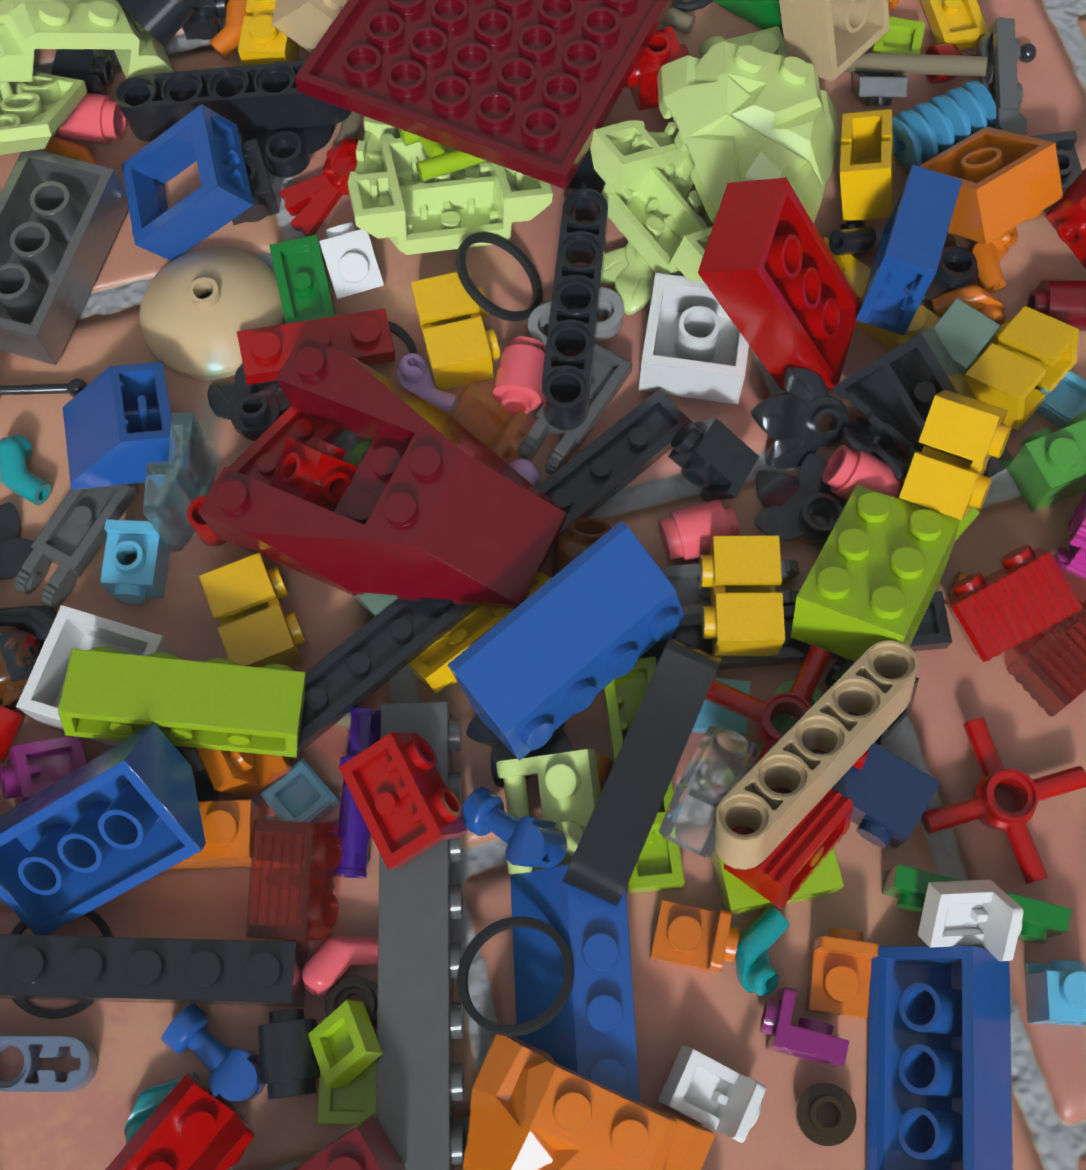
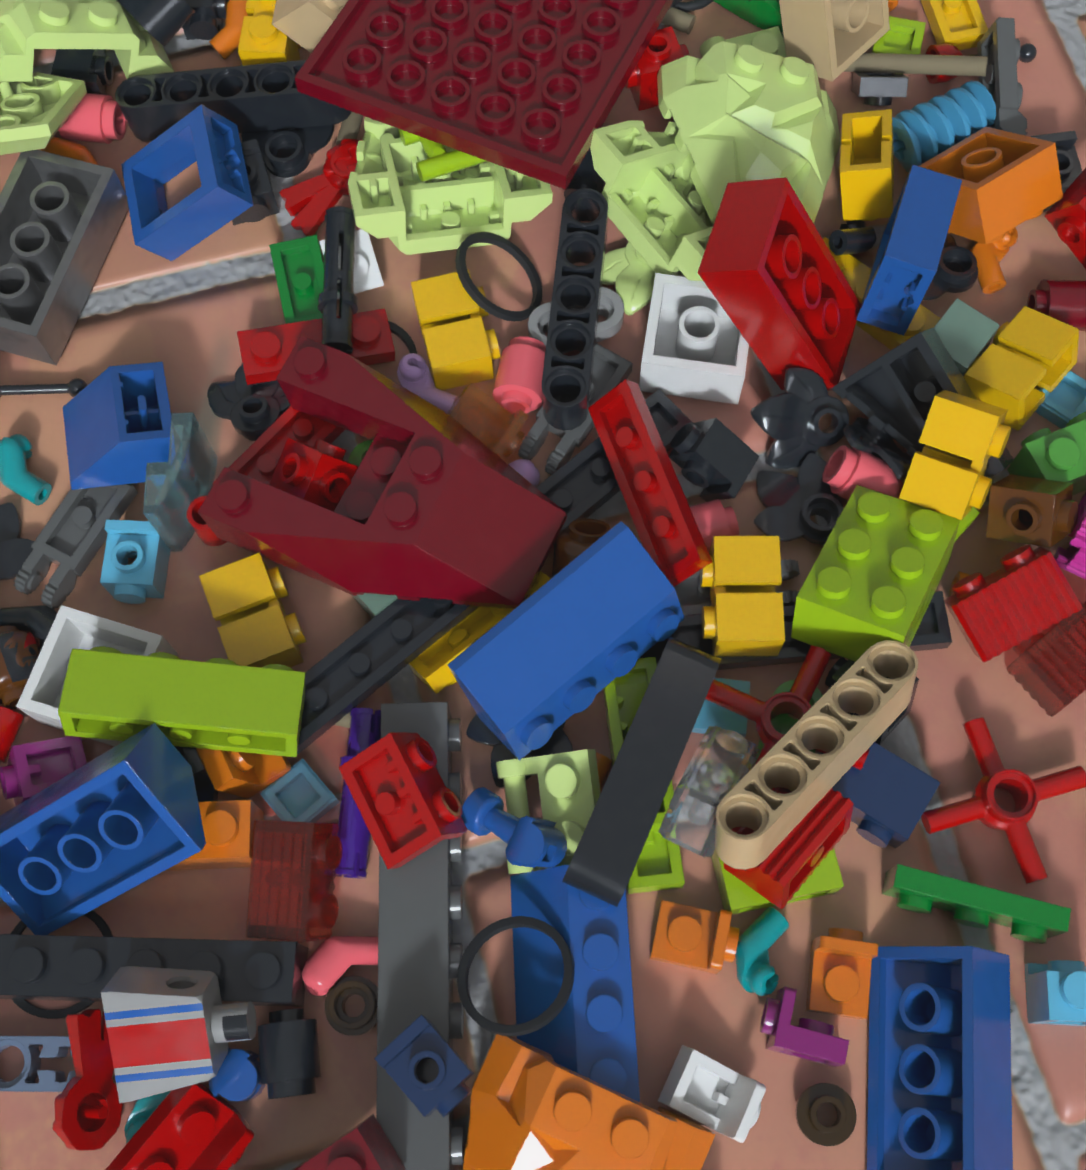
(89, 1104): none -> red piece
(169, 1028): none -> torso
(199, 334): tan dish -> none
(339, 232): none -> black pin
(345, 1044): lime plate -> none
(351, 1103): lime plate -> none
(408, 1049): none -> dark blue brick
(649, 483): none -> red plate
(971, 915): white bracket -> none
(974, 297): orange arm -> none
(1031, 510): none -> reddish brown brick

